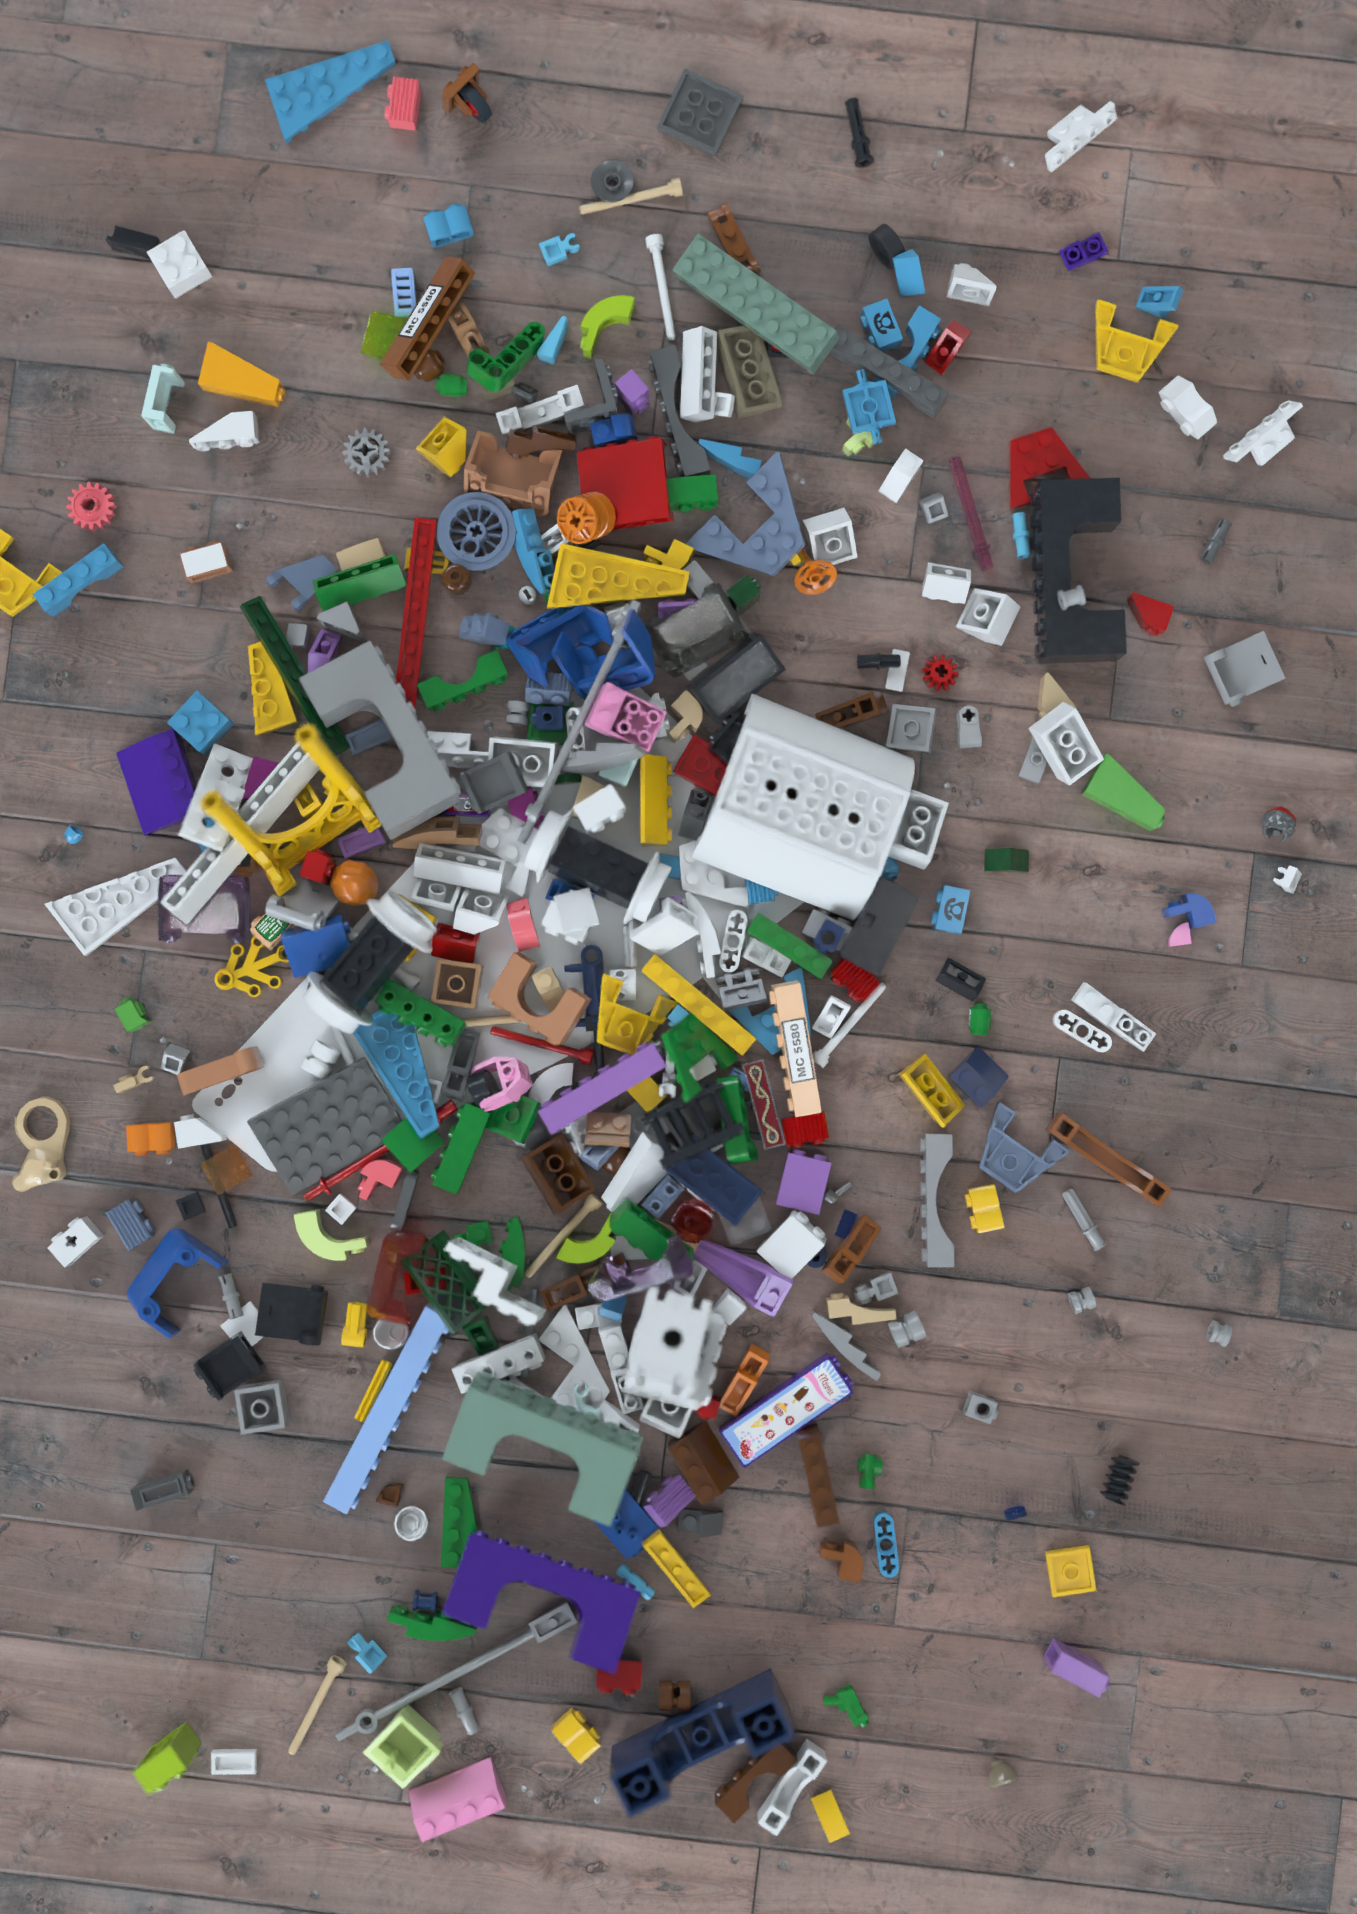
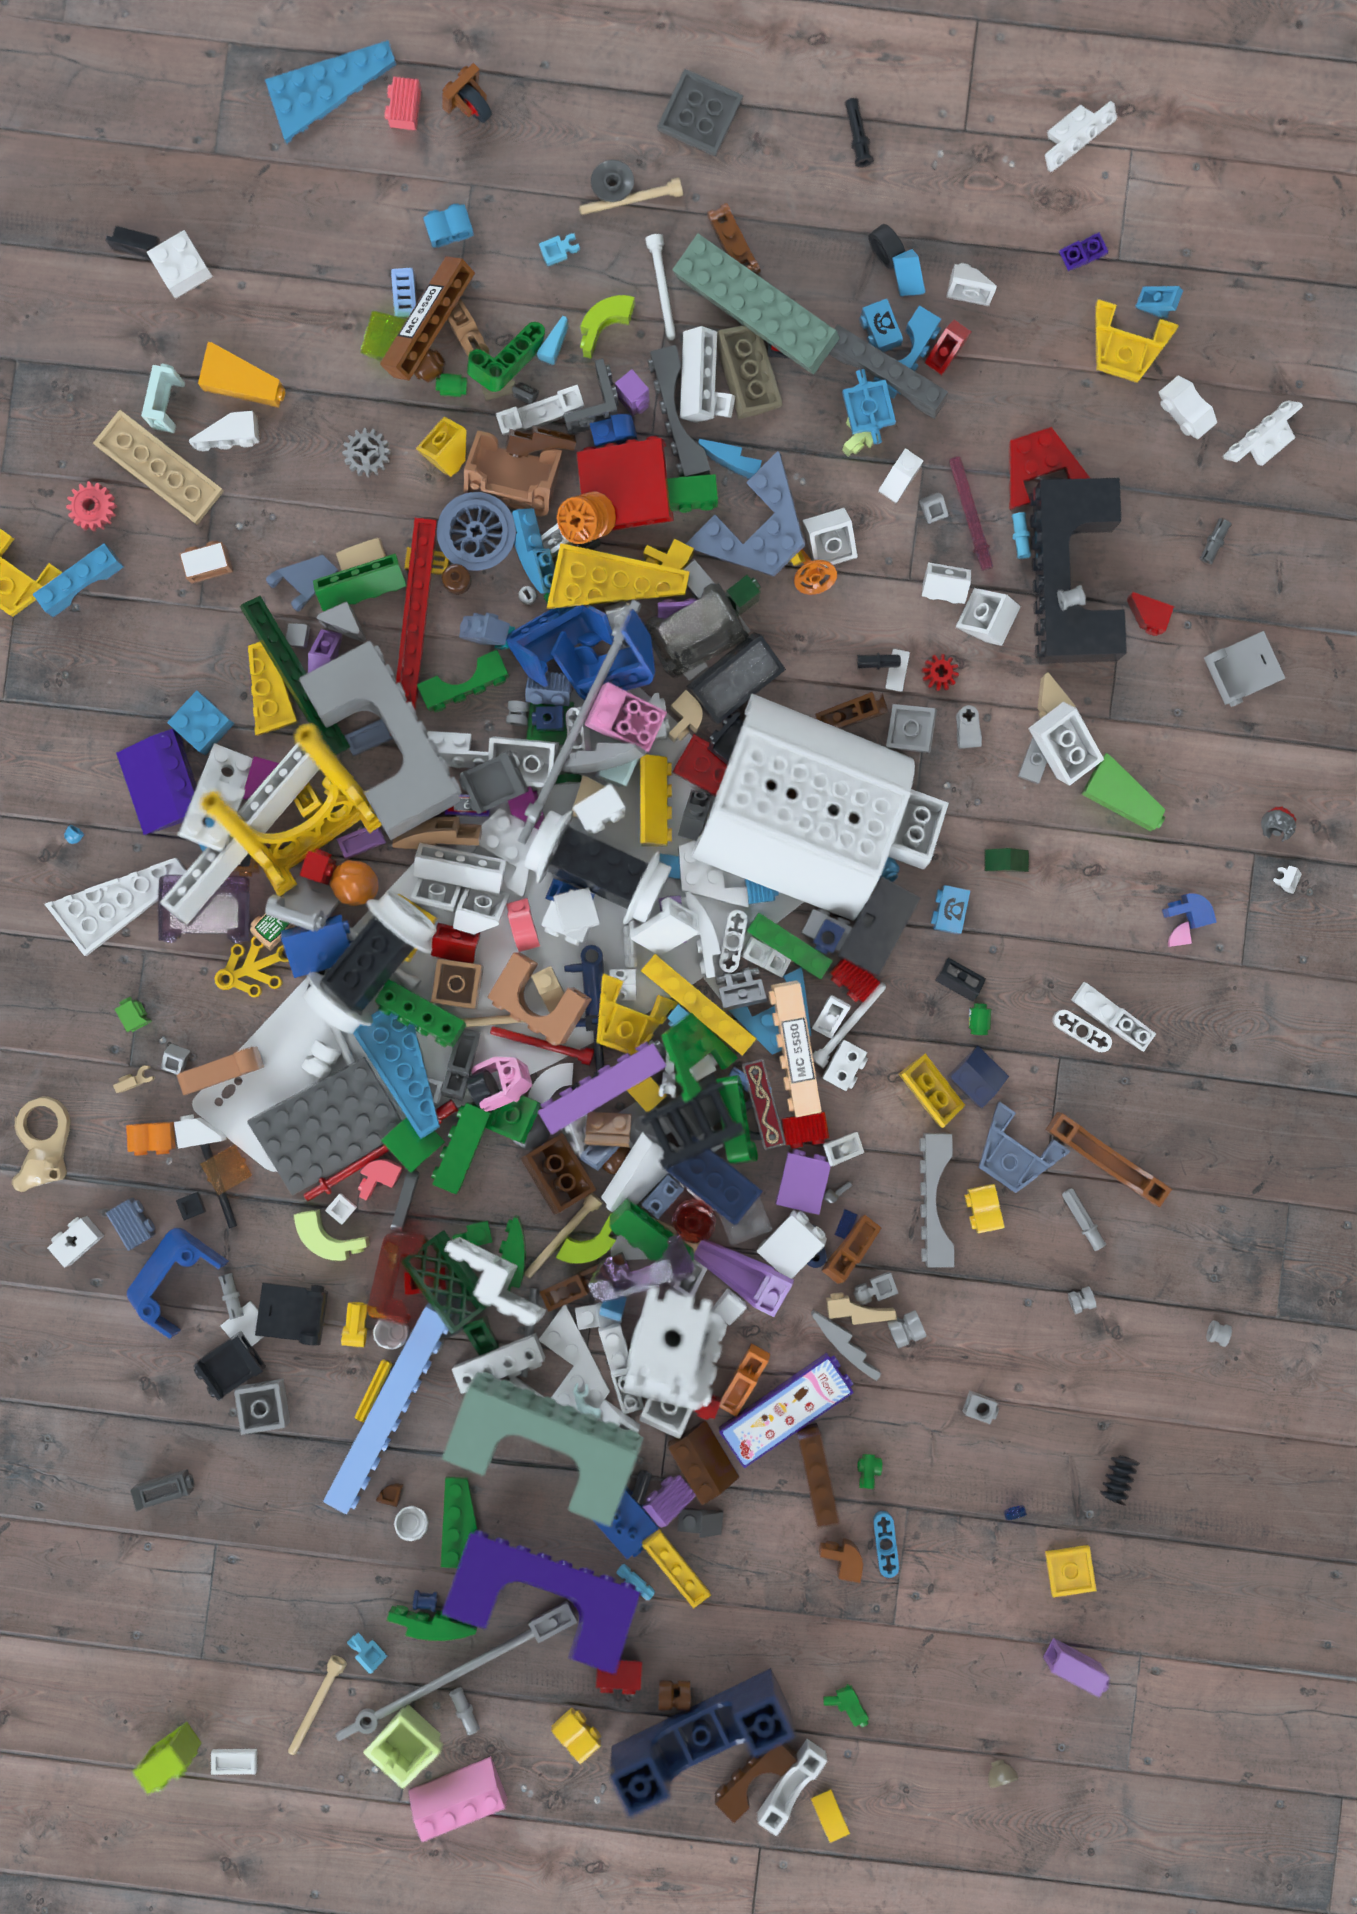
(158, 467): none -> tan plate
(843, 1148): none -> white slope
(844, 1065): none -> white brick

